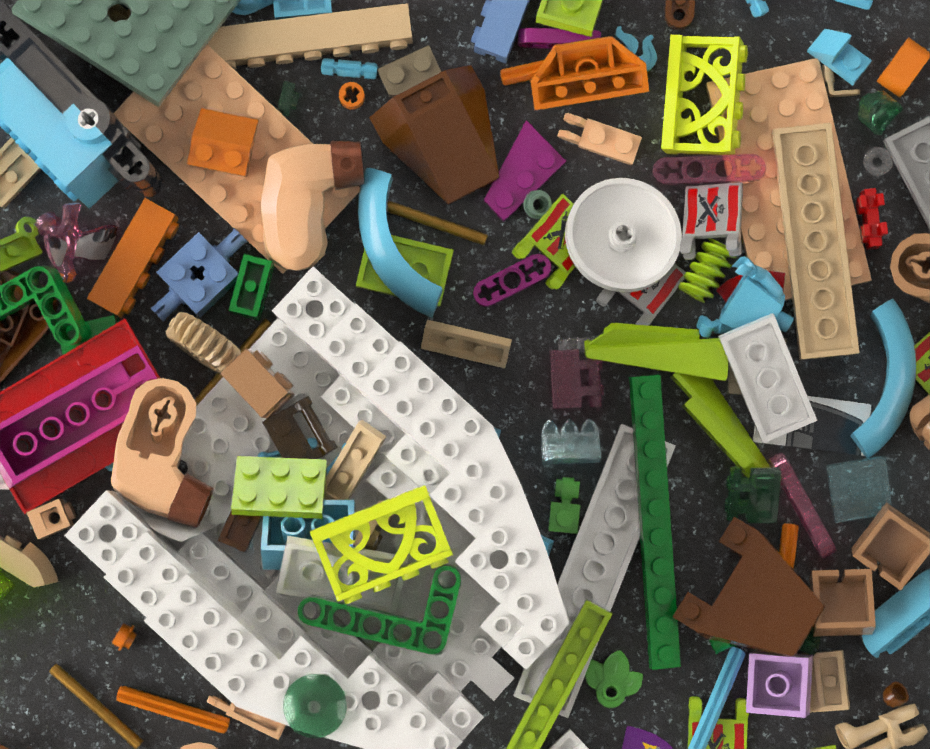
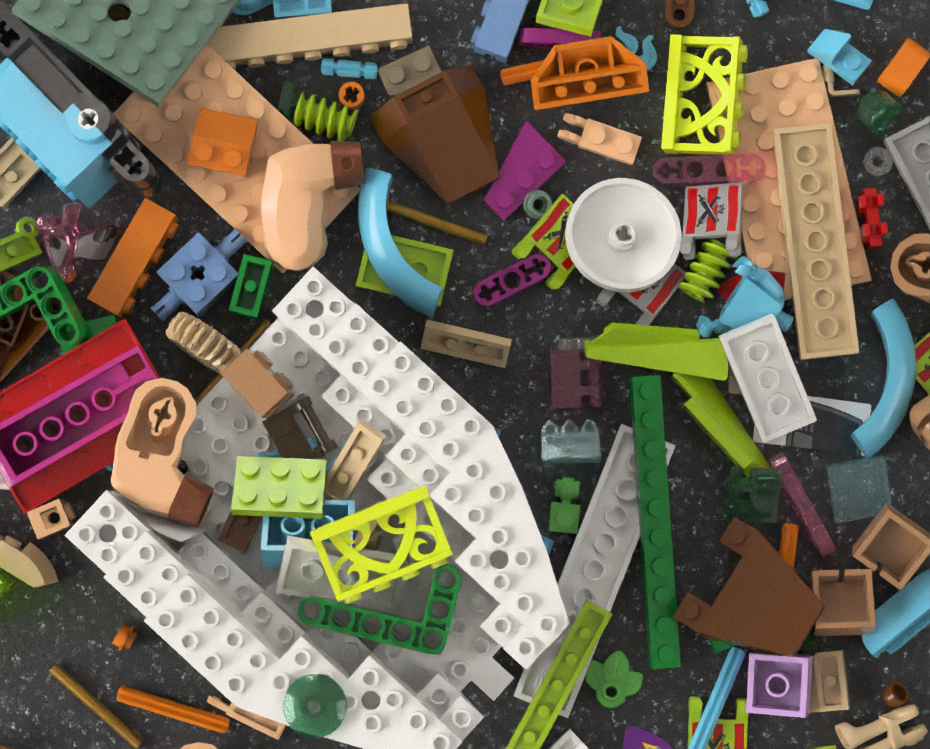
(324, 117): none -> lime piece

